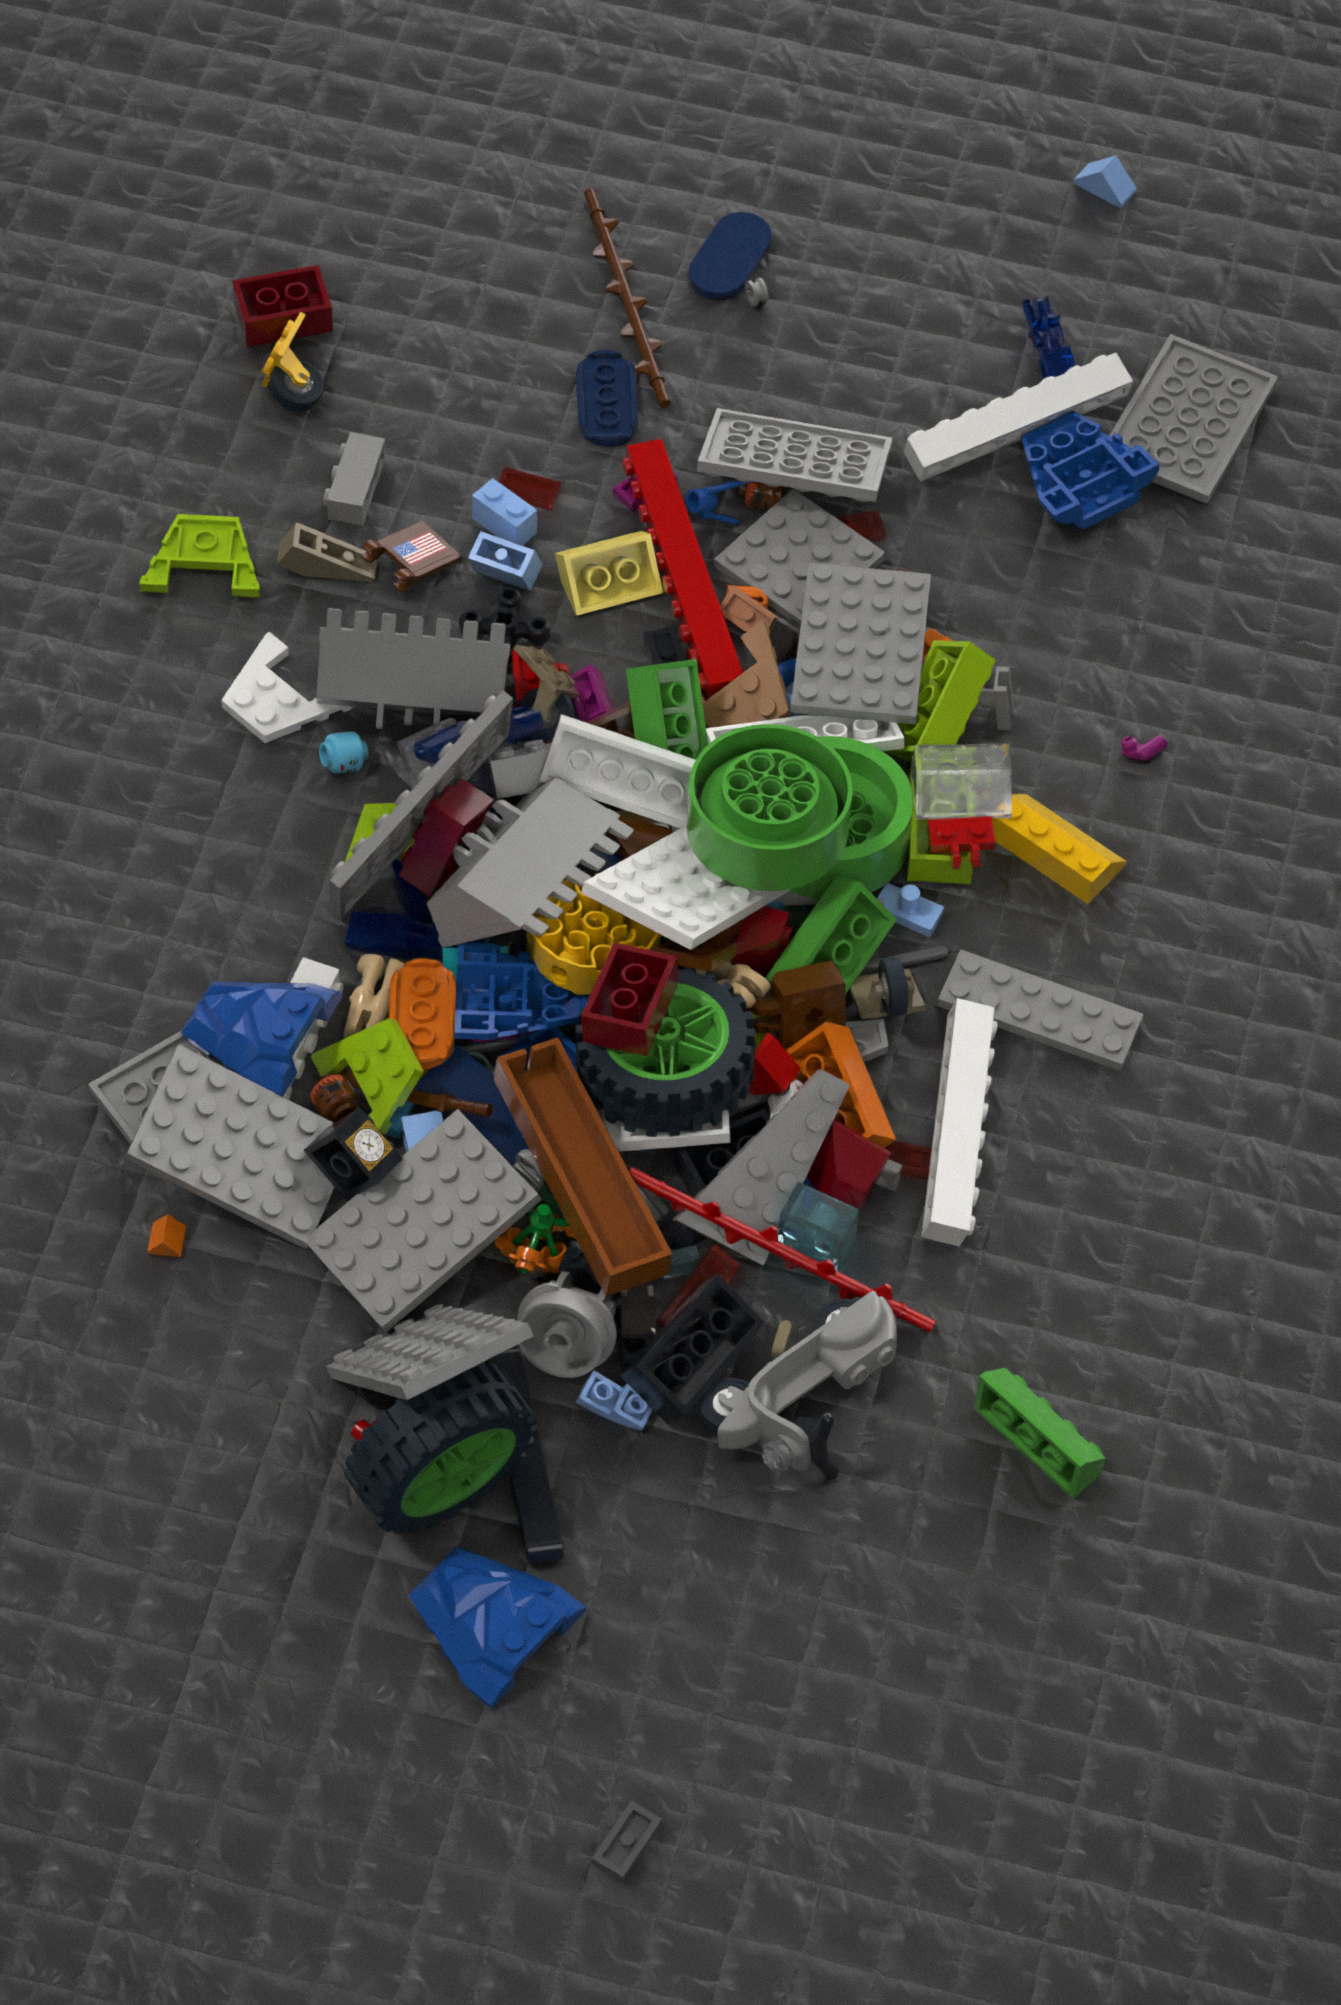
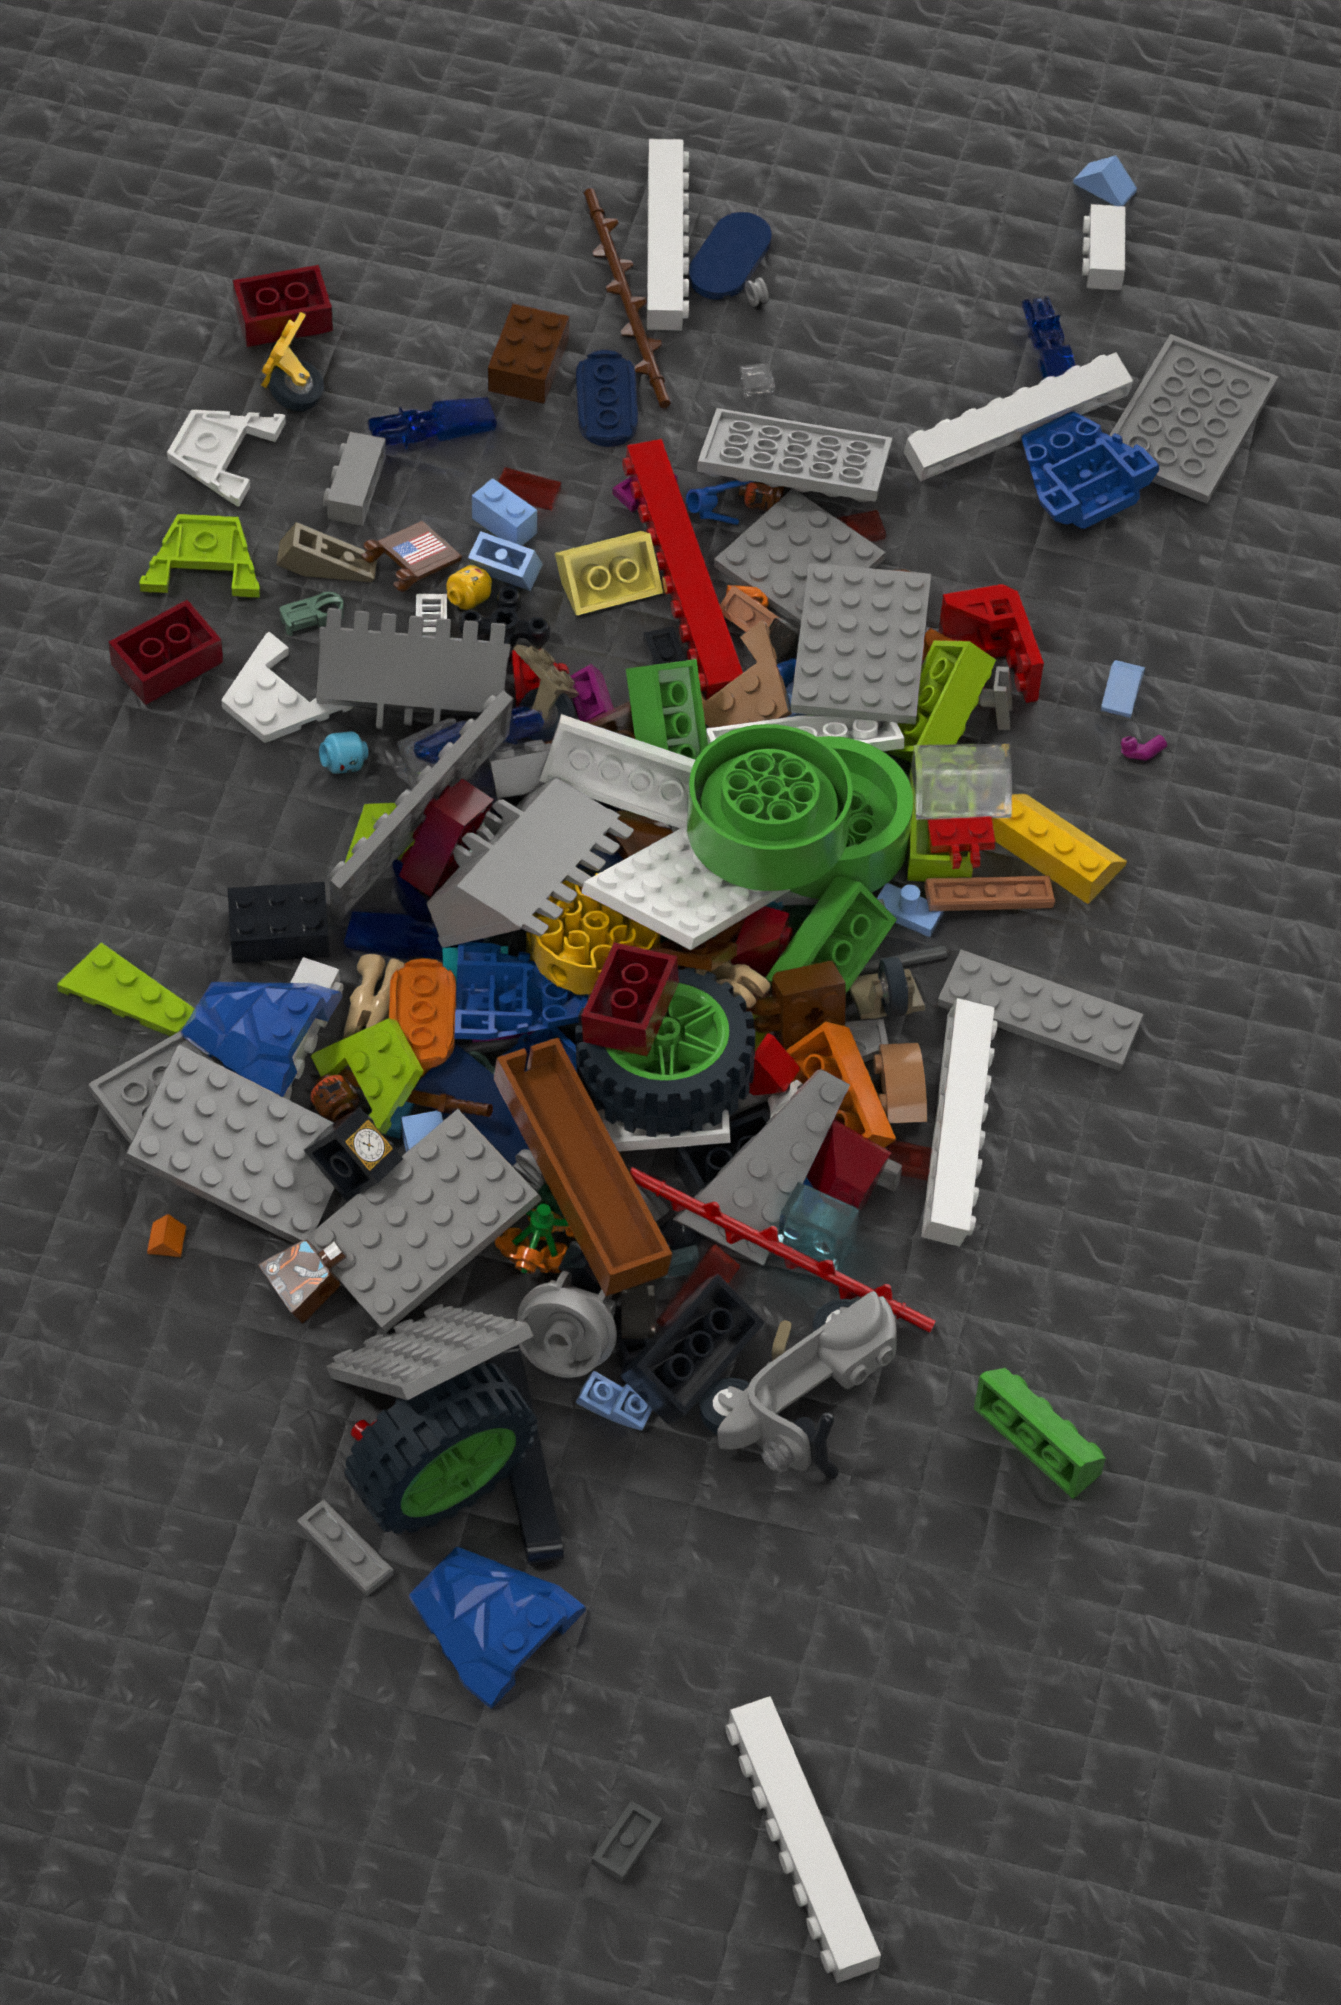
(126, 990): none -> lime wing
(166, 652): none -> dark red brick
(209, 443): none -> white wing
(278, 922): none -> black brick
(304, 1276): none -> torso
(307, 612): none -> sand green piece
(345, 1547): none -> light grey tile
(431, 599): none -> white slope
(445, 420): none -> clear blue arm
(469, 587): none -> yellow head
(528, 353): none -> reddish brown brick
(666, 236): none -> white brick
(757, 378): none -> clear tile
(803, 1839): none -> white brick
(901, 1082): none -> medium nougat brick
(989, 893): none -> nougat tile
(992, 613): none -> red bracket
(1104, 247): none -> white brick
(1122, 688): none -> light blue slope

